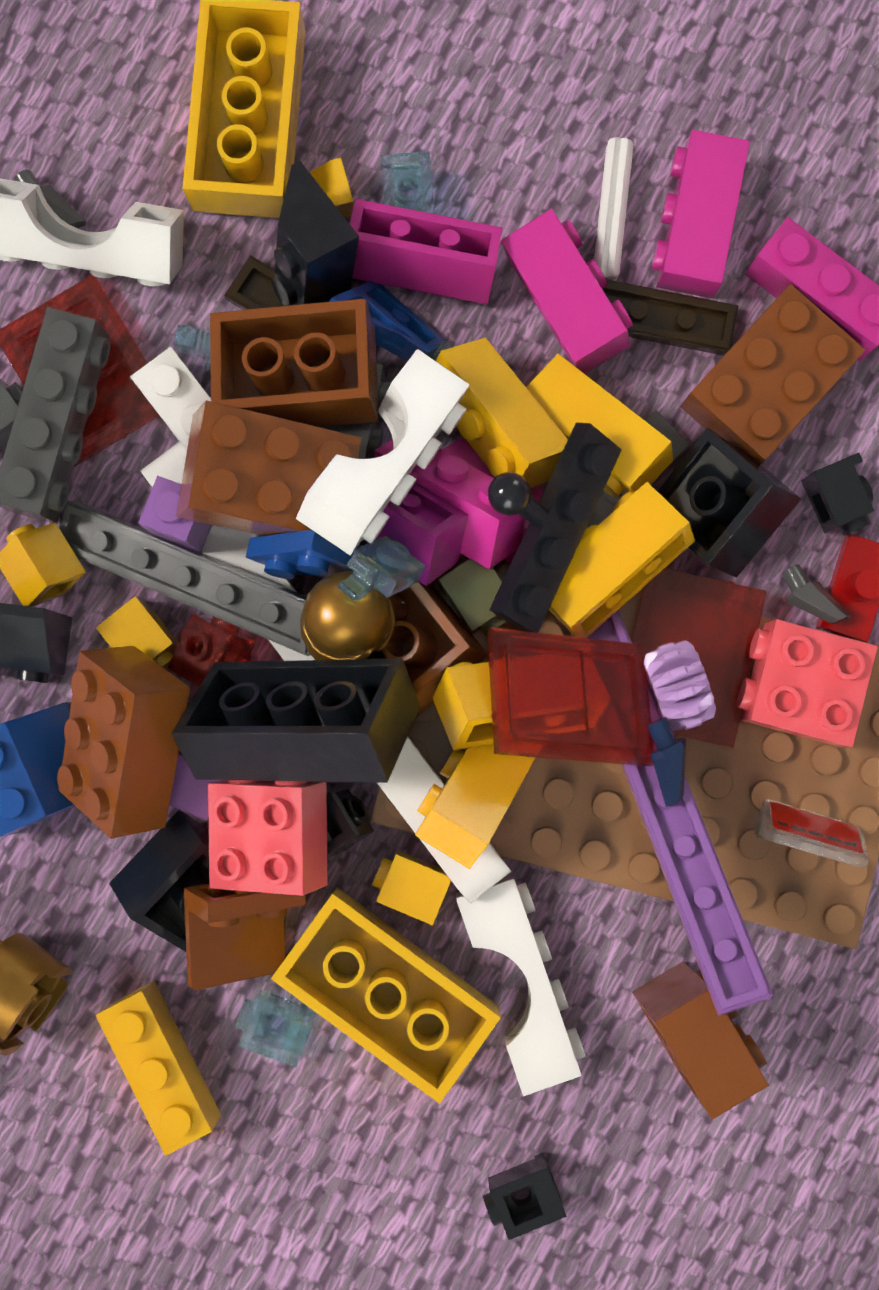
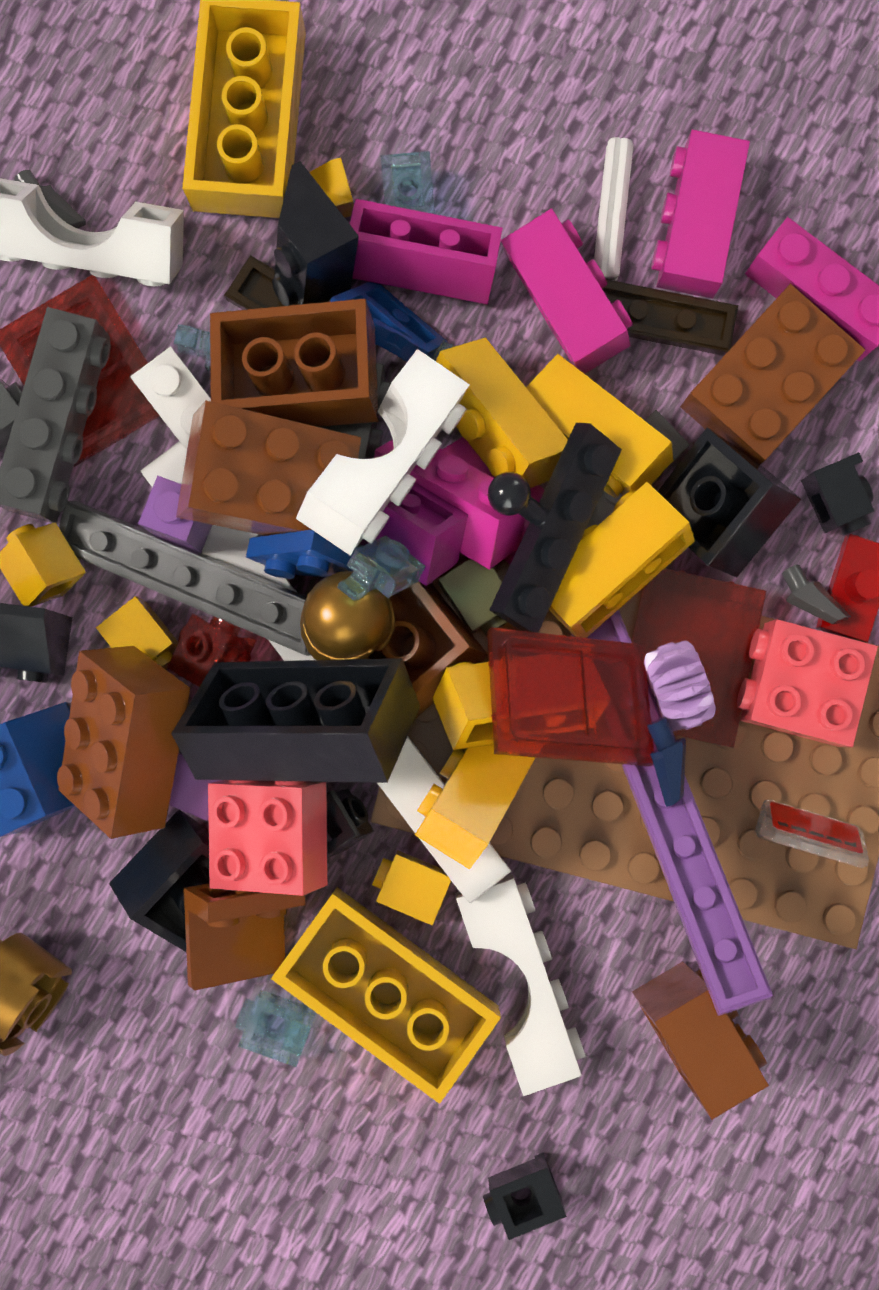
(159, 1068): yellow brick -> none

